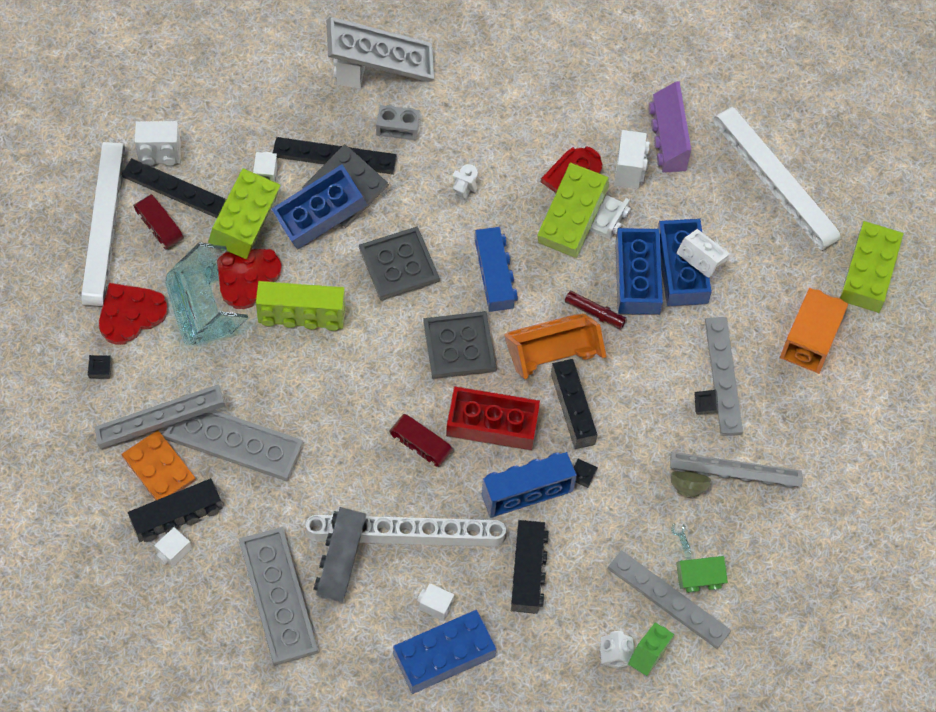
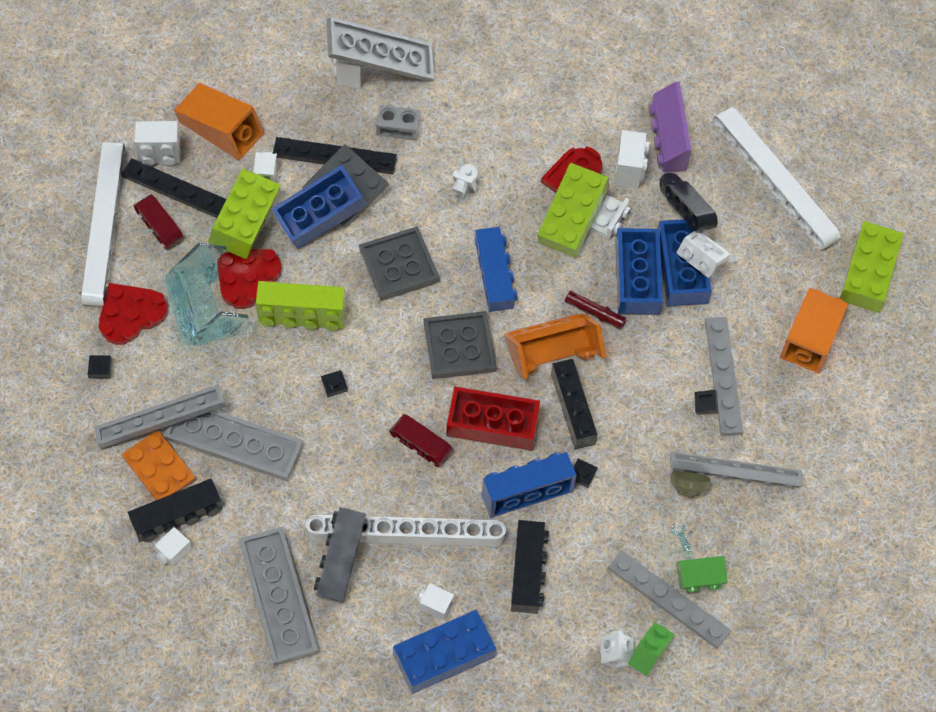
(220, 120): none -> orange slope
(334, 383): none -> black plate
(688, 202): none -> black piece

